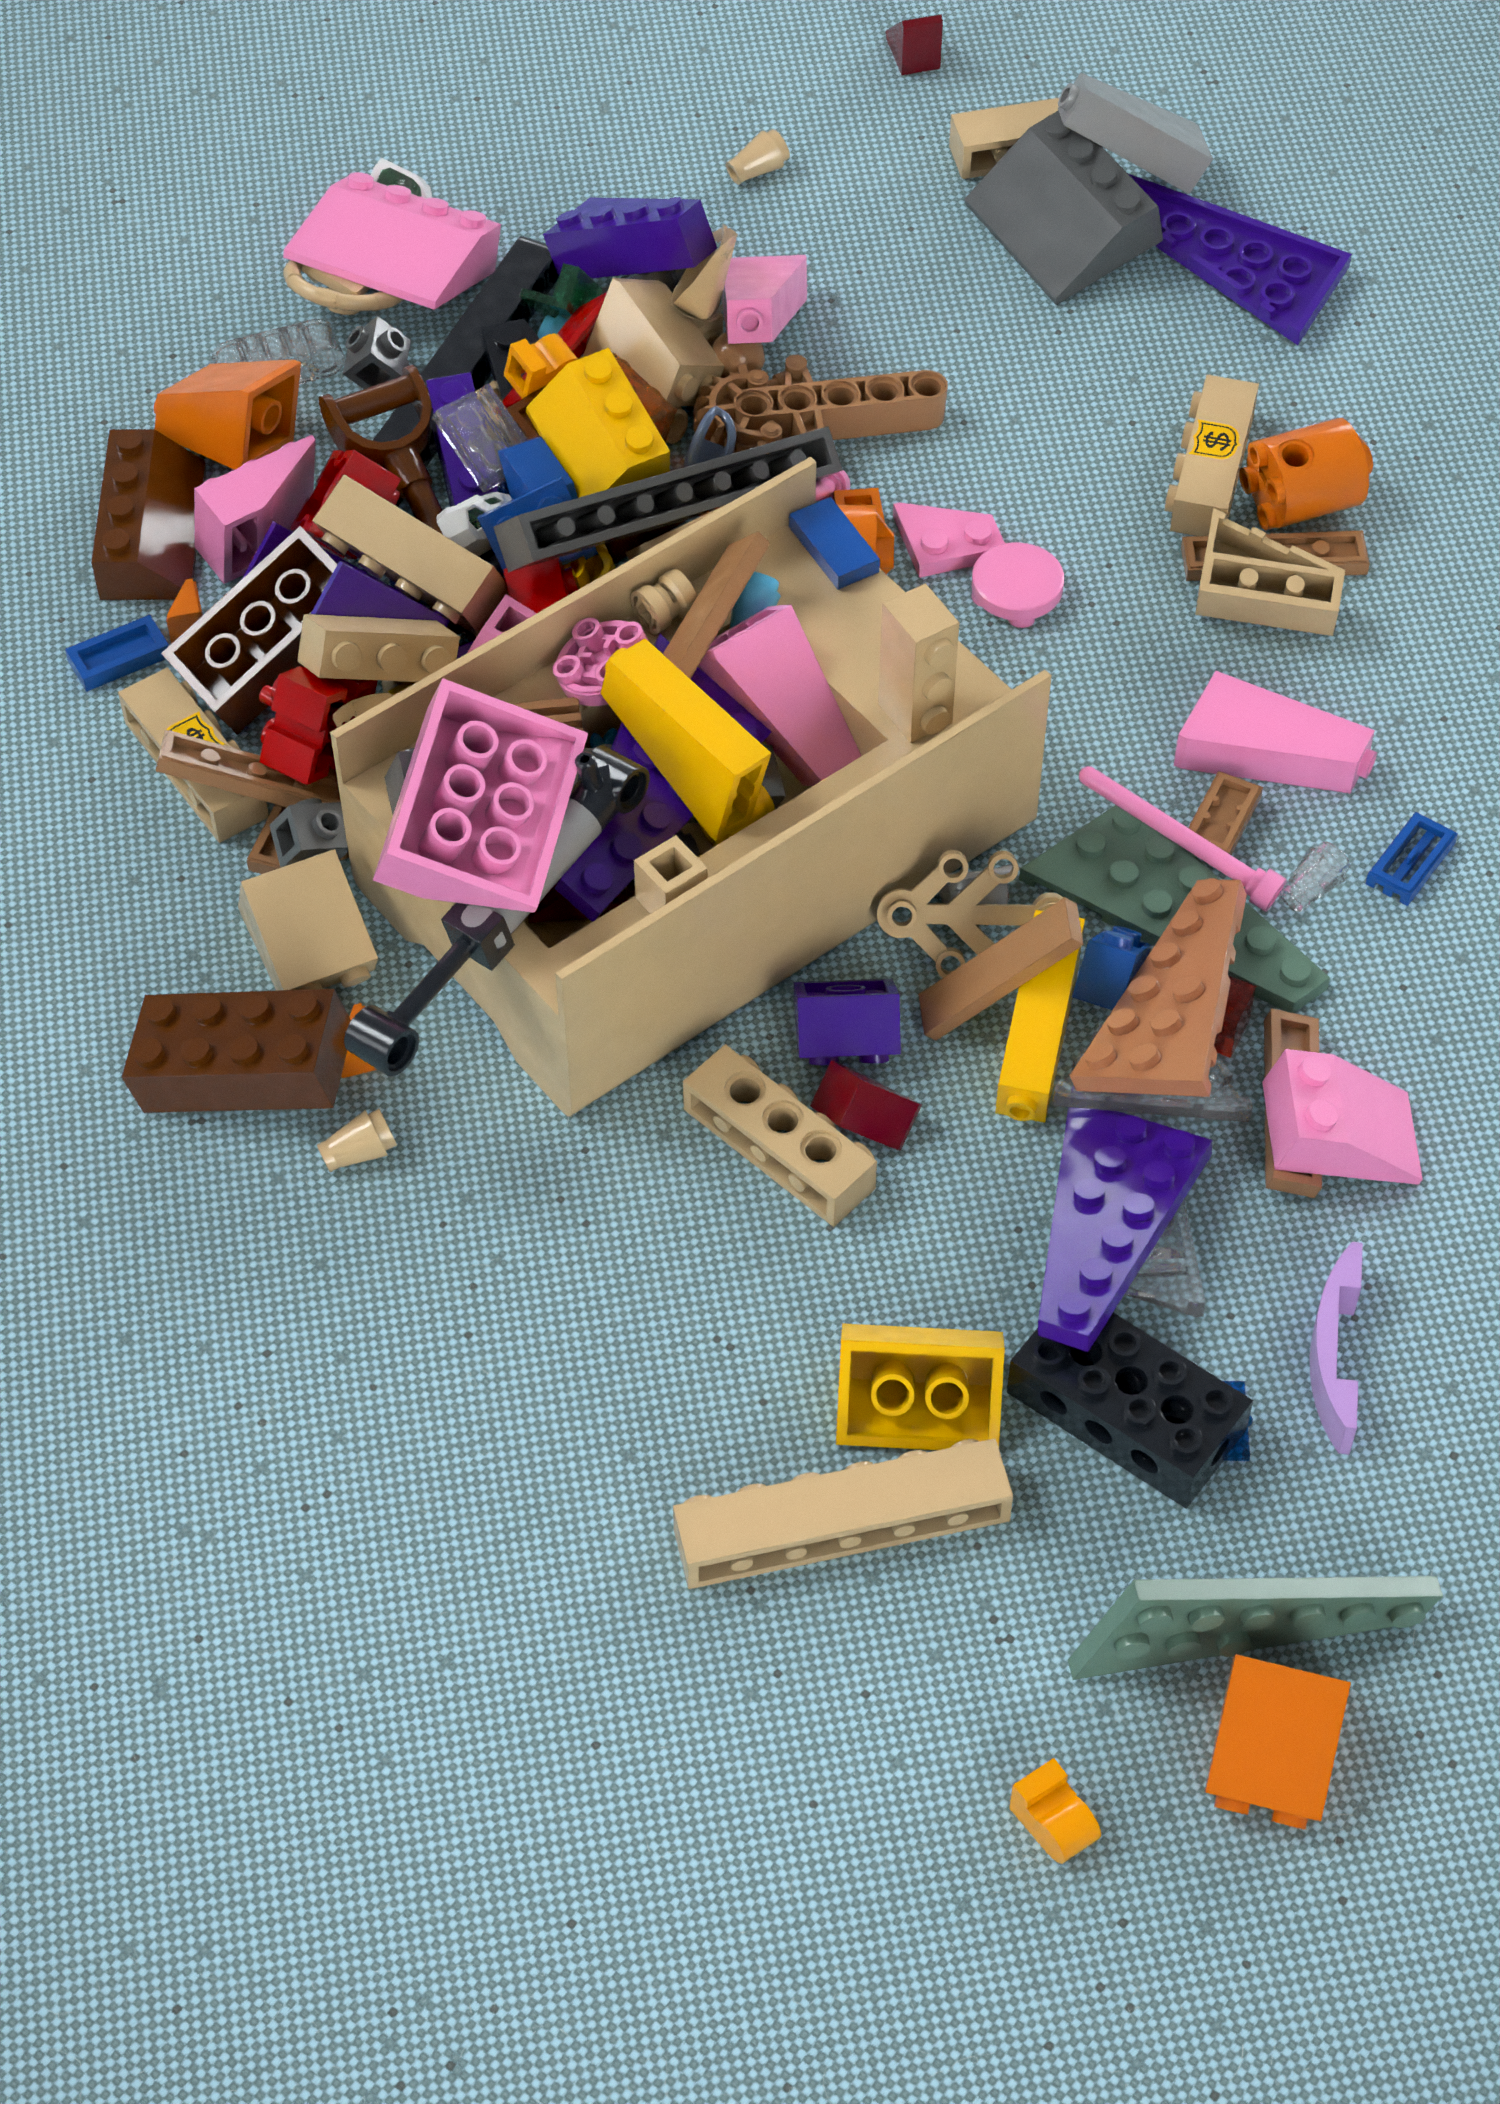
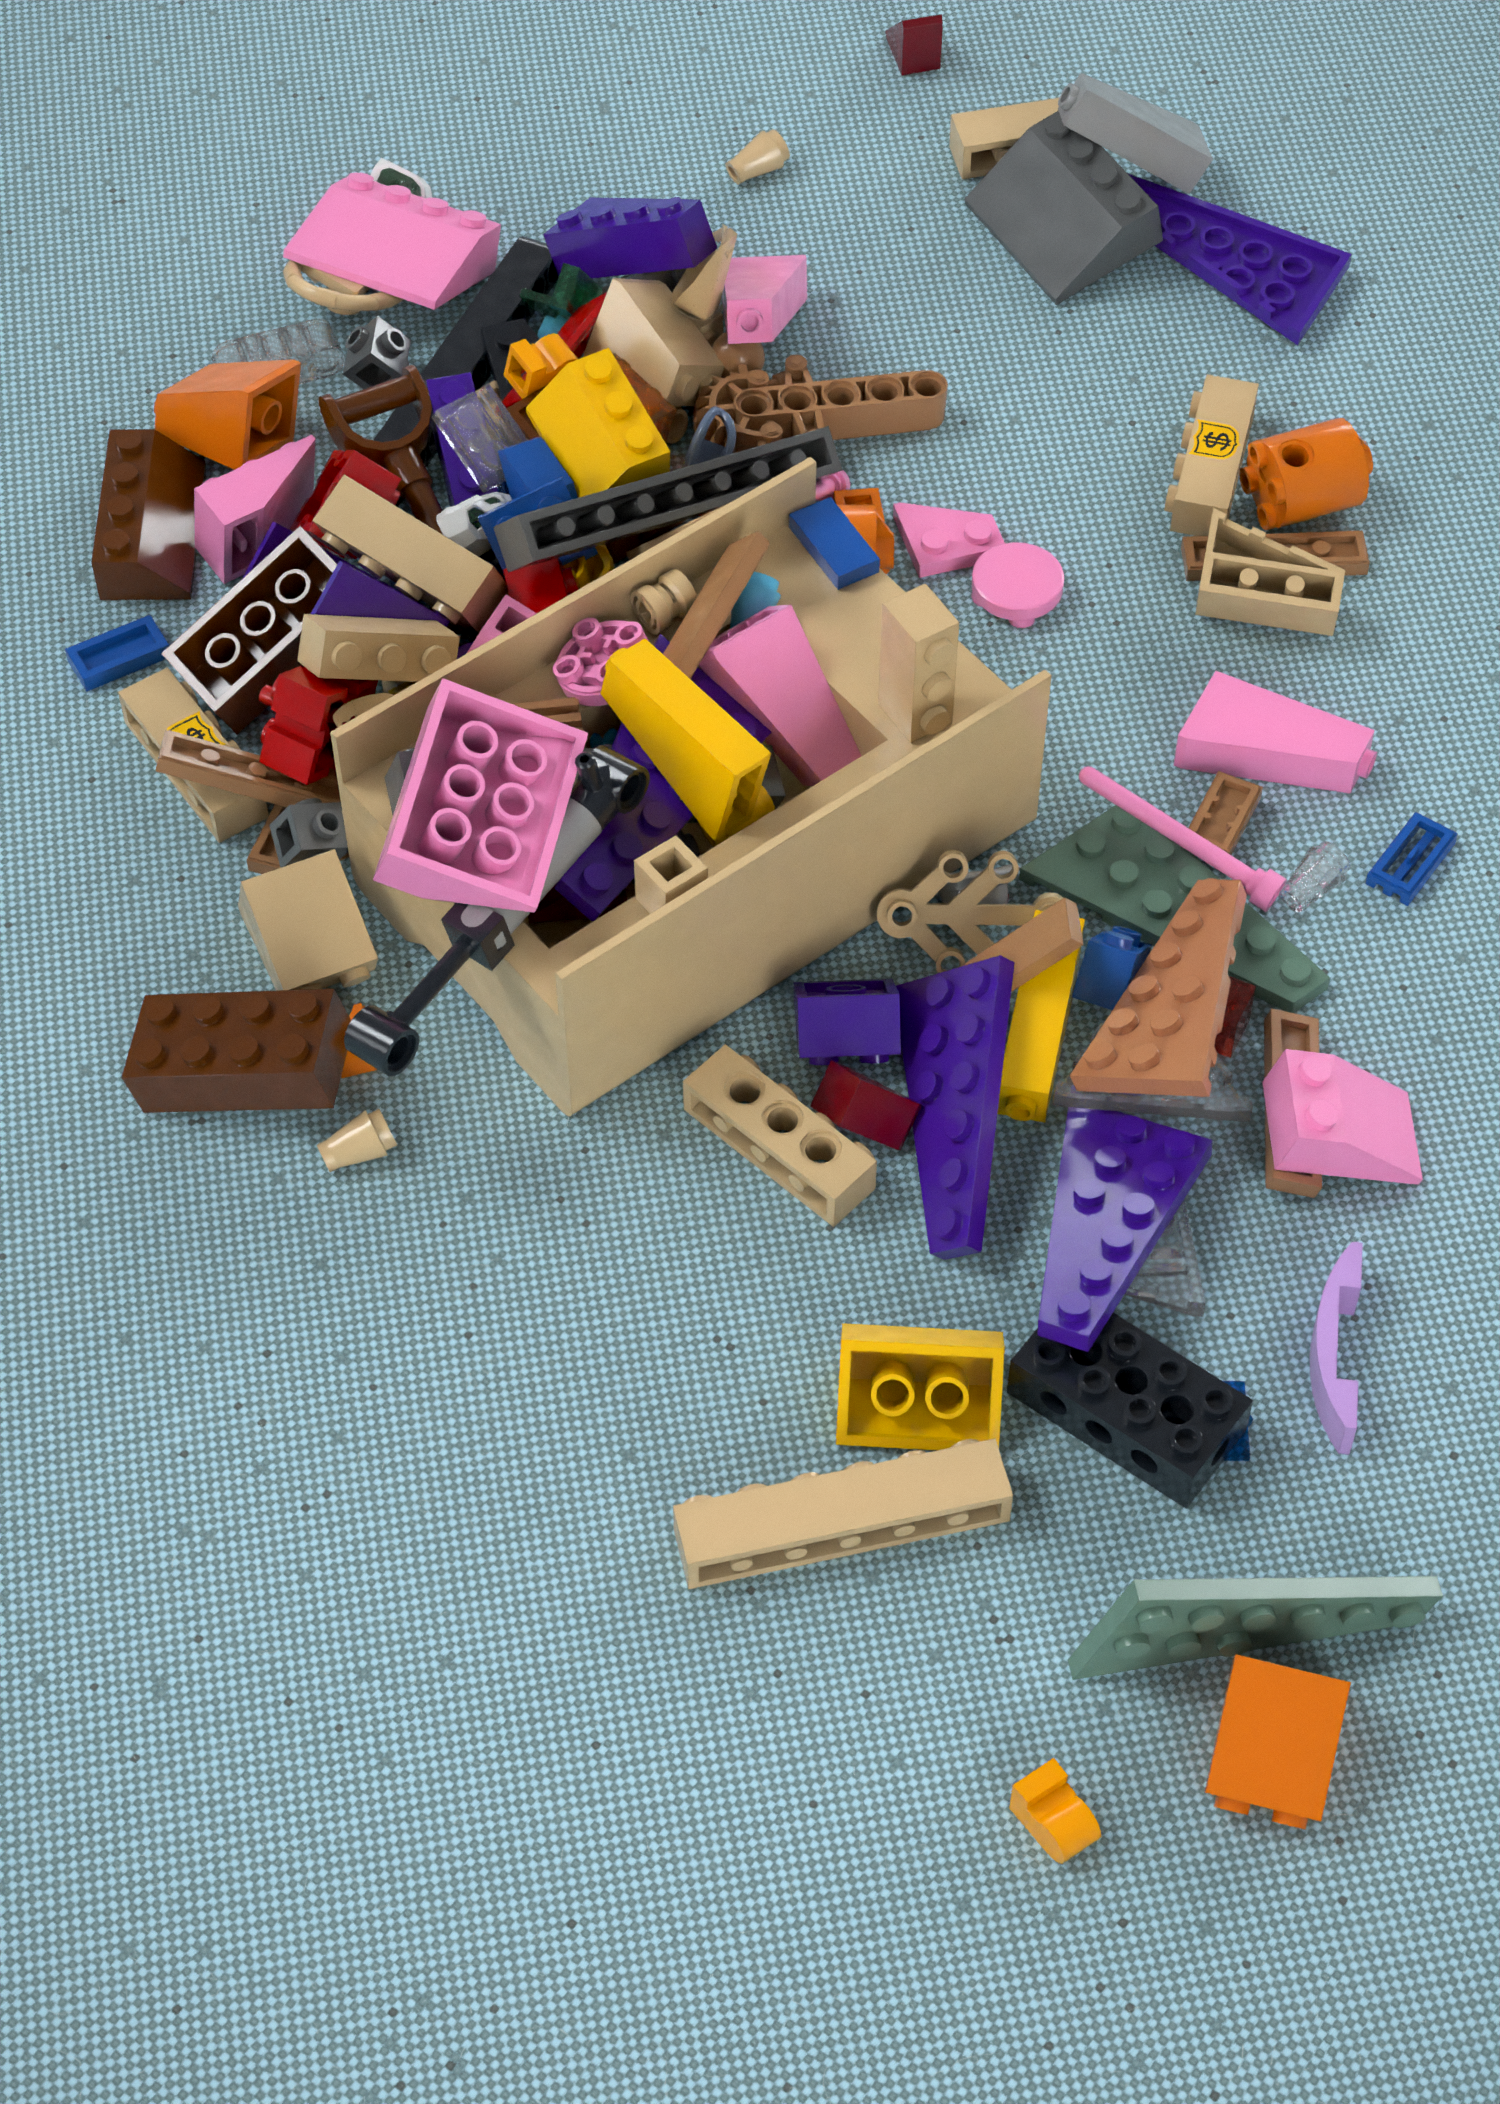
(184, 610): orange slope -> none
(953, 1066): none -> dark purple wing

